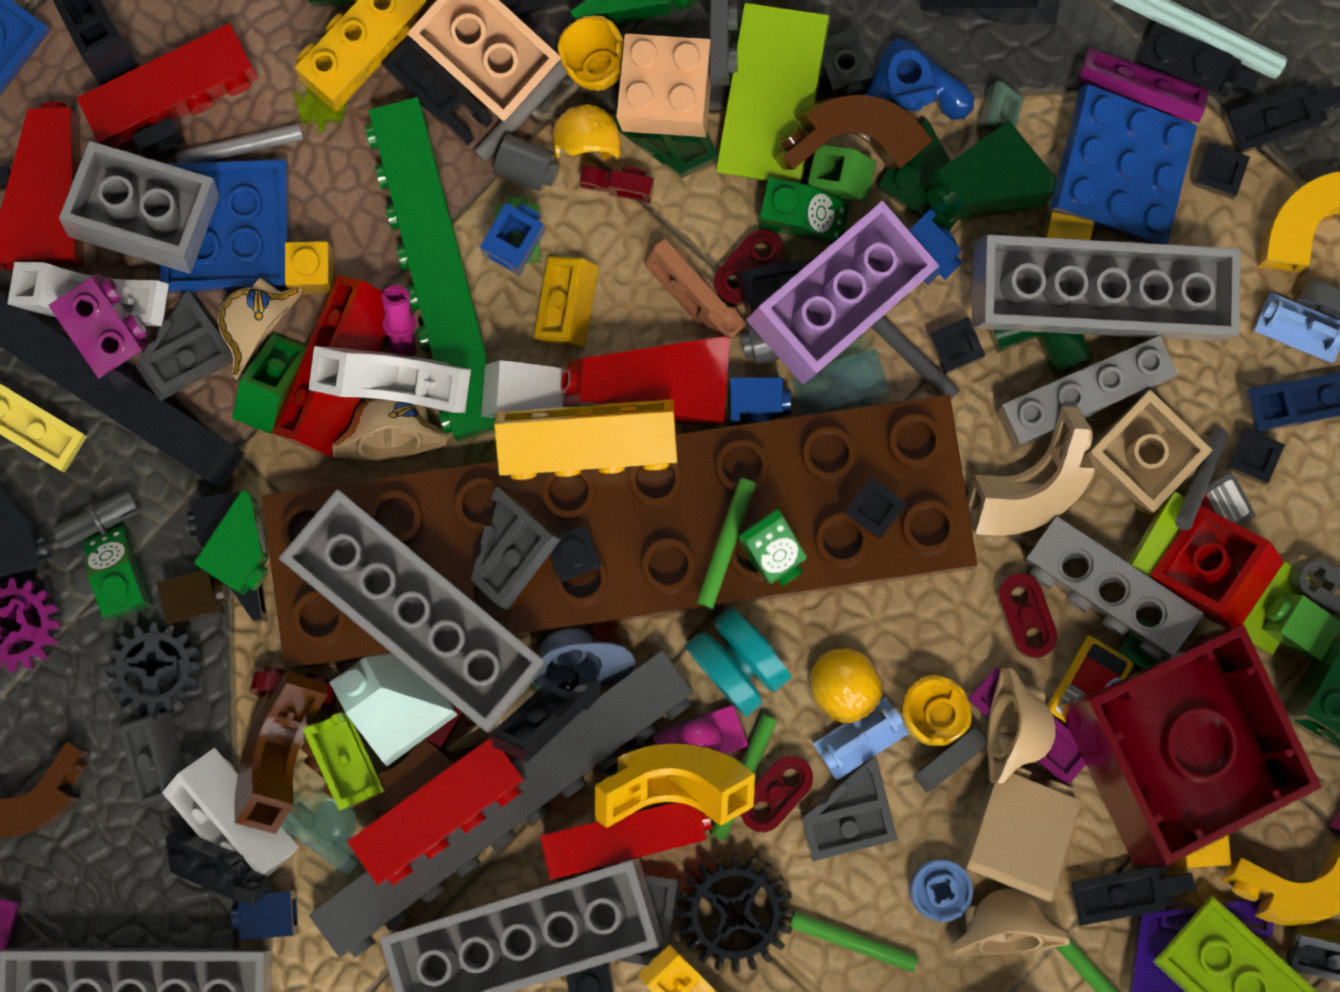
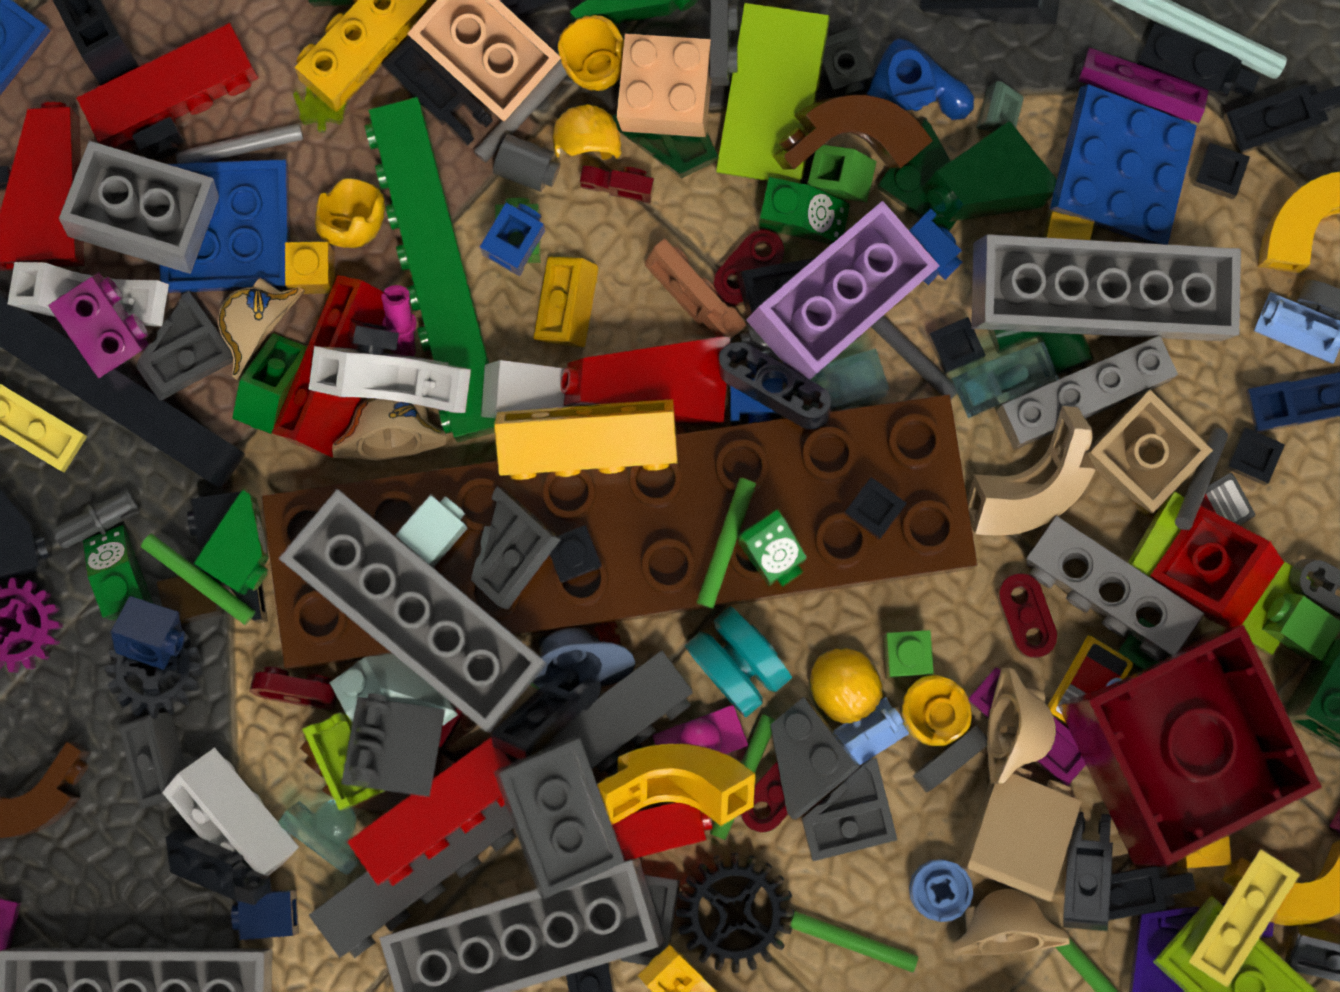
(147, 633): none -> dark blue brick
(197, 579): none -> bright green bar
(271, 751): reddish brown arch -> none
(350, 213): none -> yellow hair
(372, 337): none -> black plate
(393, 746): none -> dark grey hinge
(433, 529): none -> light aqua brick
(559, 817): none -> dark grey plate
(765, 368): none -> black beam
(808, 757): none -> dark grey wing
(908, 654): none -> bright green brick
(1005, 379): none -> clear light blue slope
(1088, 877): none -> black hinge
(1244, 917): none -> light yellow plate

